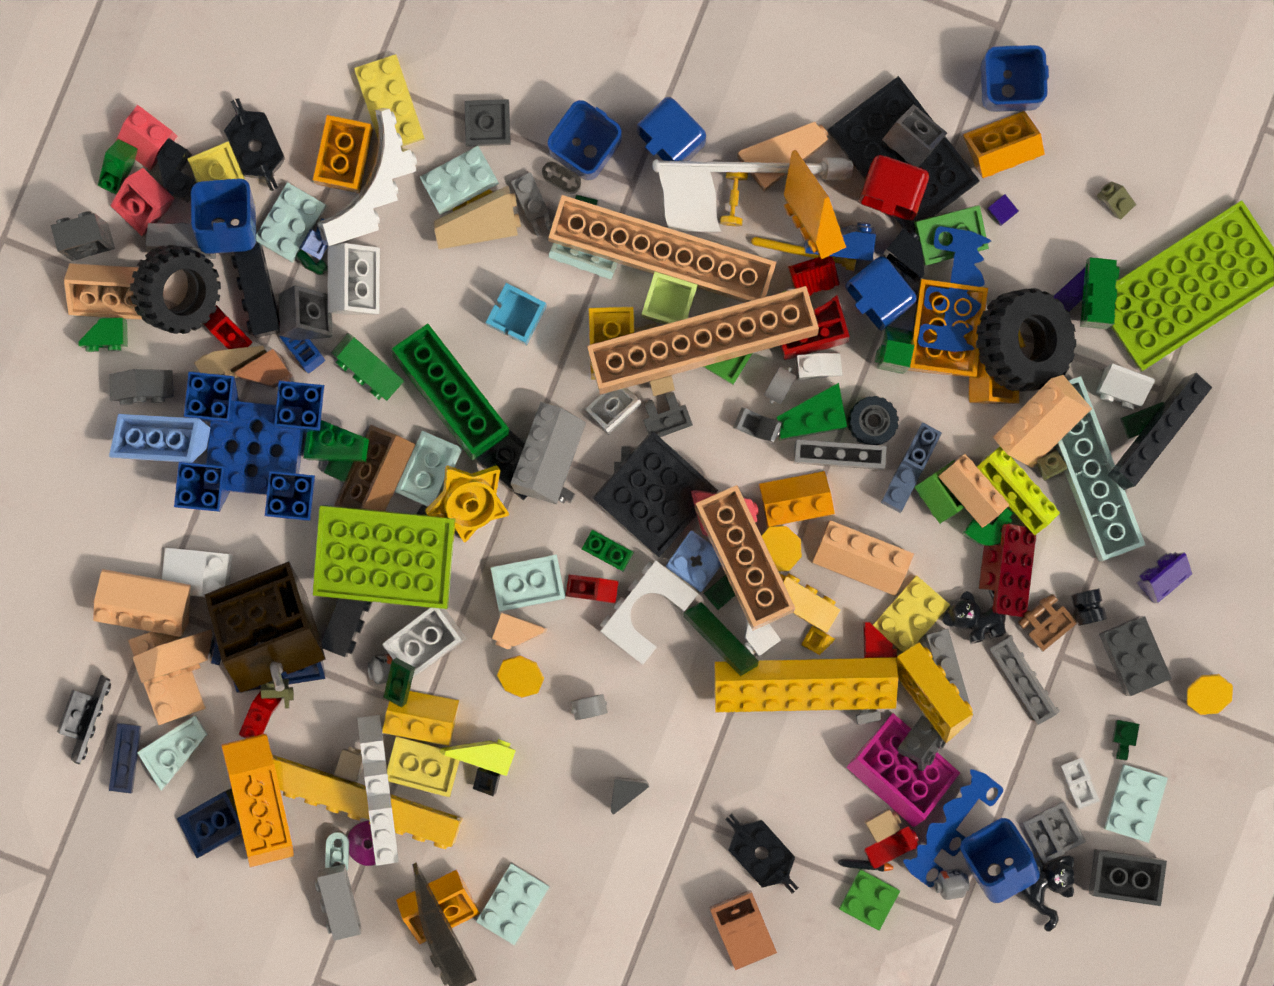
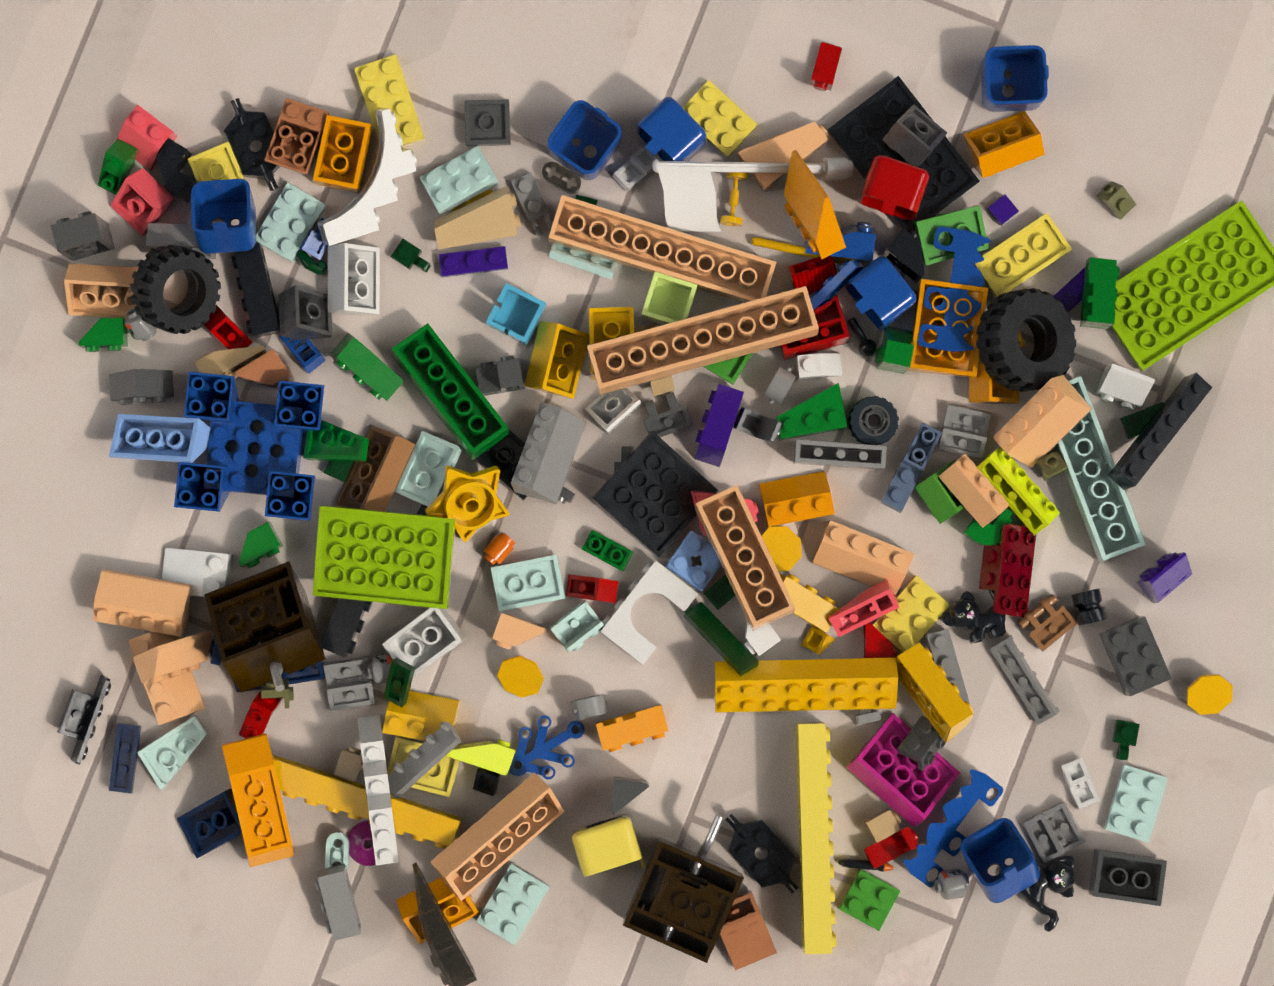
(137, 327): none -> light grey head
(259, 543): none -> green slope
(297, 136): none -> nougat slope
(349, 683): none -> light grey slope
(408, 255): none -> dark green plate
(422, 759): none -> light grey hinge
(473, 261): none -> dark purple plate
(497, 836): none -> light nougat brick
(498, 549): none -> orange brick
(500, 378): none -> dark grey brick
(542, 750): none -> blue plant
(556, 359): none -> yellow slope
(577, 626): none -> light aqua bracket
(606, 845): none -> light yellow piece
(632, 728): none -> light orange wedge
(635, 168): none -> white slope
(684, 897): none -> dark brown piece
(718, 424): none -> dark purple wedge
(720, 118): none -> light yellow plate
(814, 840): none -> light yellow brick
(825, 66): none -> red bracket
(835, 283): none -> blue plate
(864, 608): none -> coral slope
(867, 346): none -> black bar
(964, 430): none -> light grey slope
(1023, 255): none -> light yellow plate

